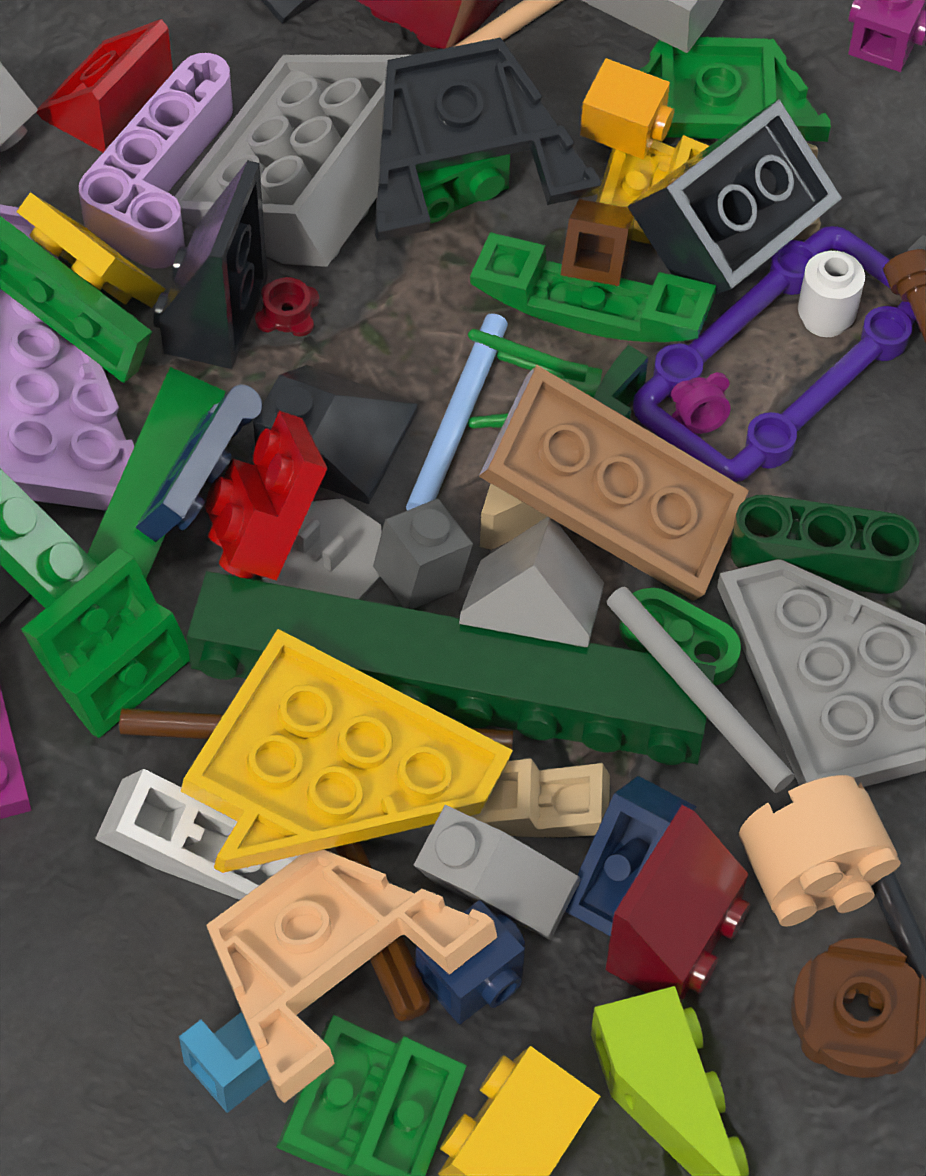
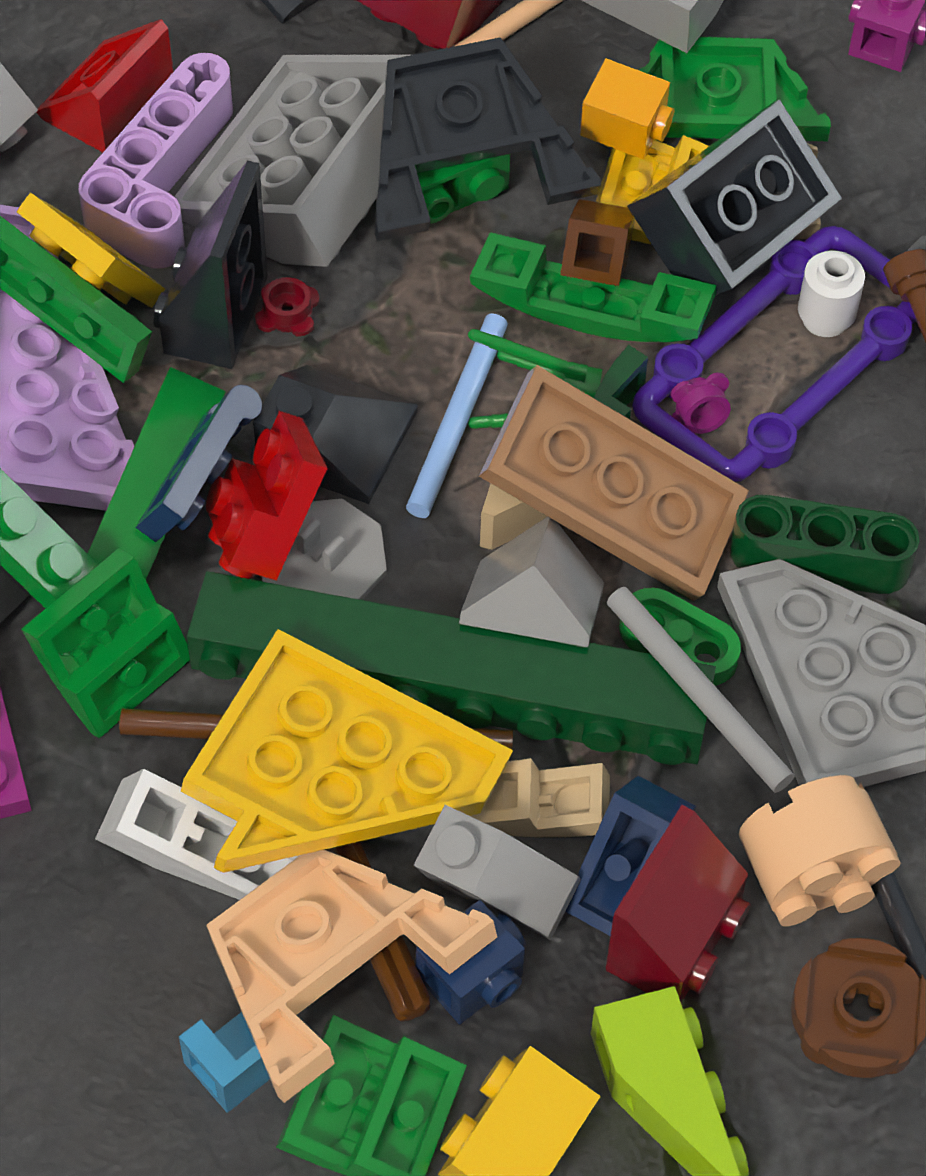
(422, 554): dark grey brick -> none

